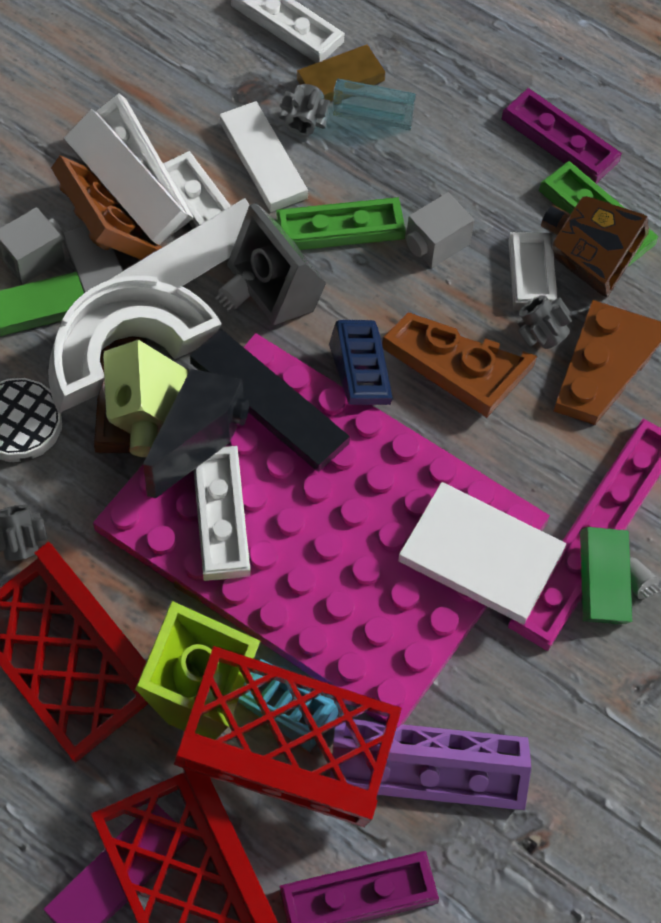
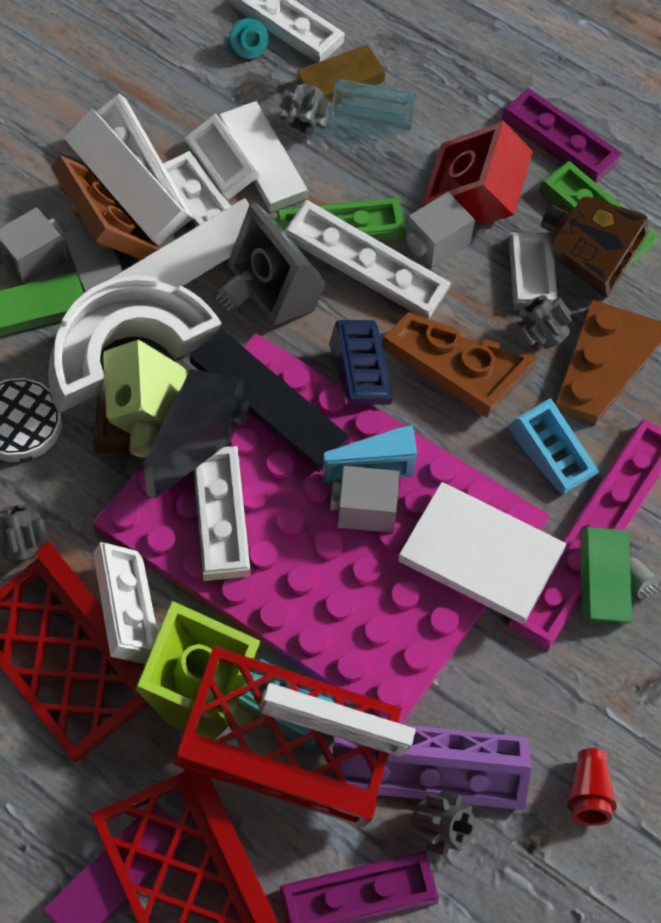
(125, 602): none -> white tile
(222, 156): none -> white tile
(247, 38): none -> teal plate
(336, 720): none -> white tile
(366, 499): none -> light grey brick
(367, 260): none -> white tile
(385, 451): none -> medium azure slope
(443, 822): none -> dark grey gear
(482, 172): none -> red slope
(555, 426): none -> medium azure slope
(592, 790): none -> red cone

